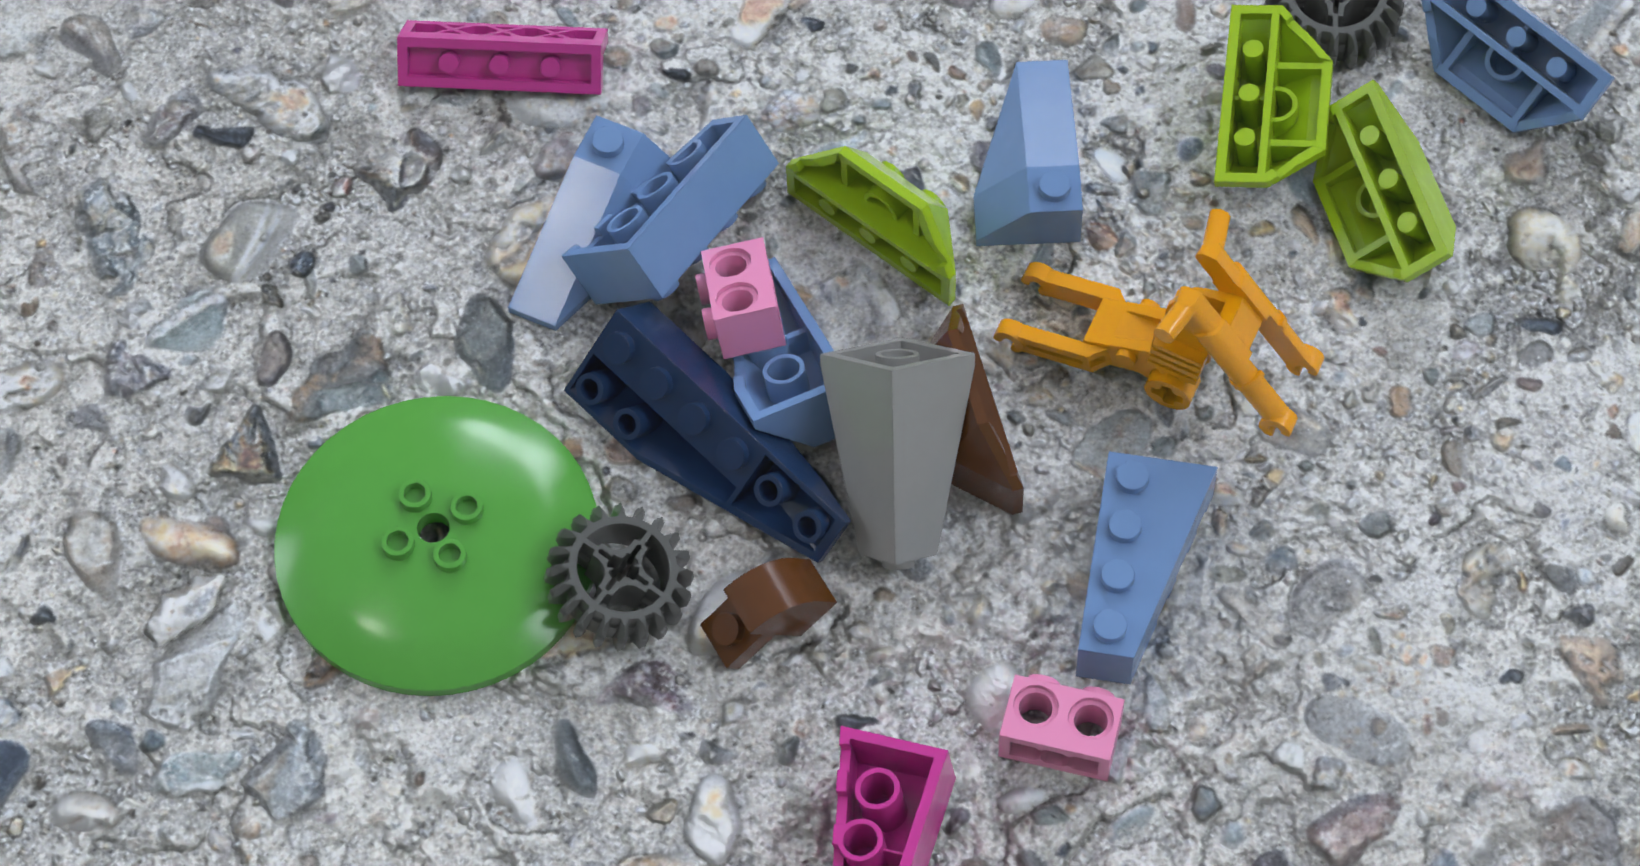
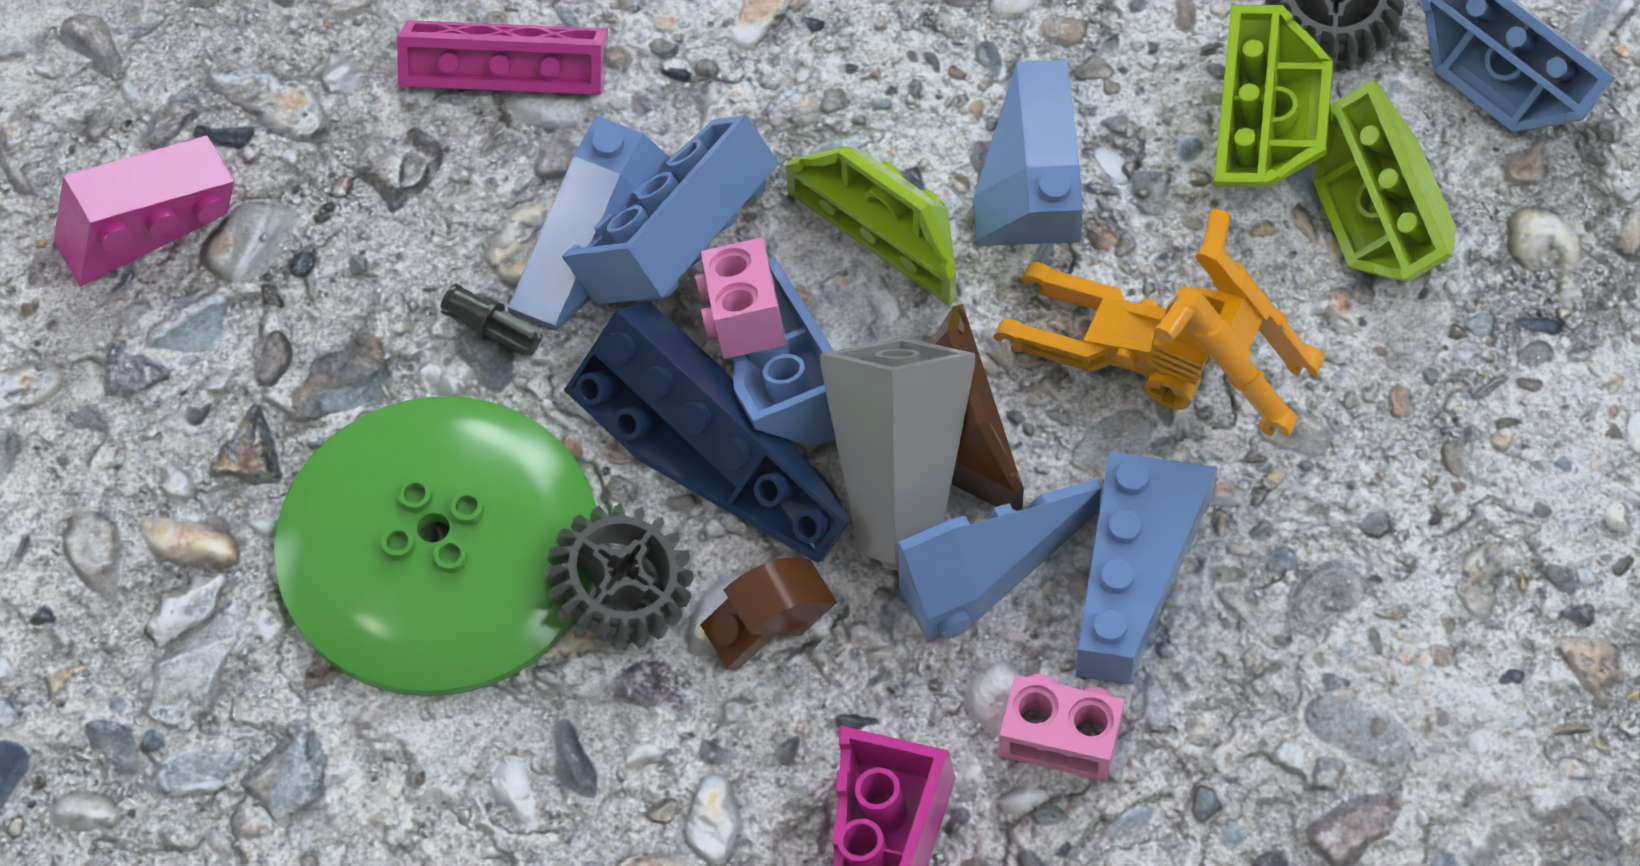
(138, 205): none -> dark pink wedge
(490, 320): none -> pearl dark grey axle
(964, 568): none -> medium blue wedge

